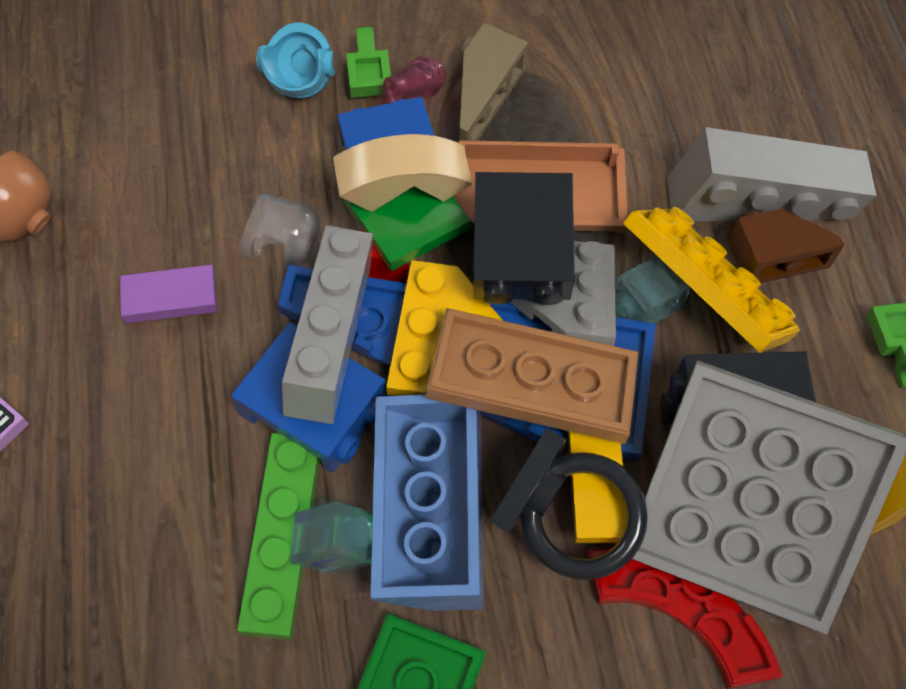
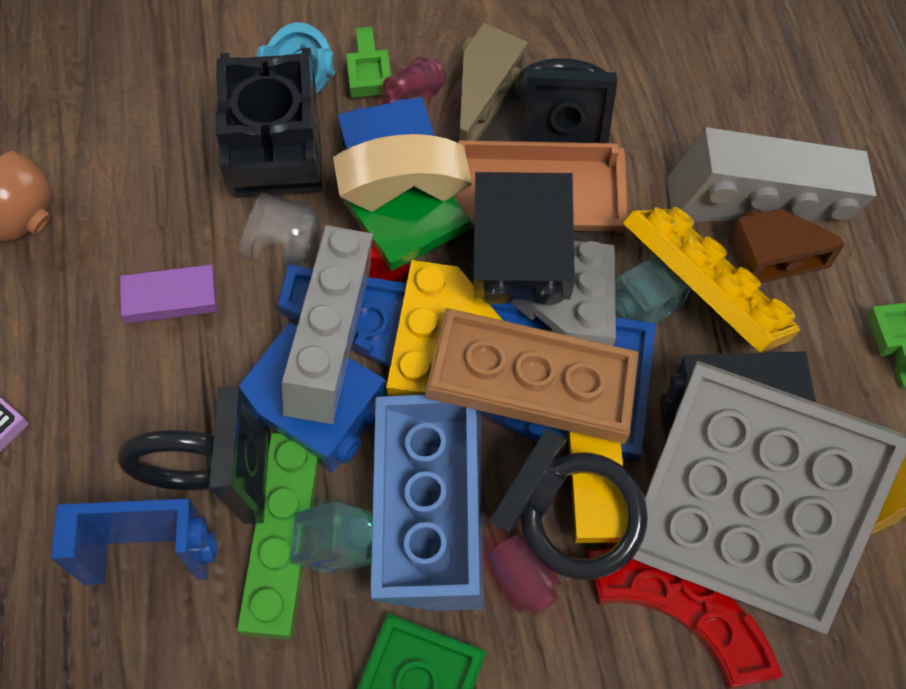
(87, 529): none -> blue panel
(233, 457): none -> black tile
(268, 124): none -> black piece
(523, 576): none -> clear pink brick
(566, 101): none -> black tile

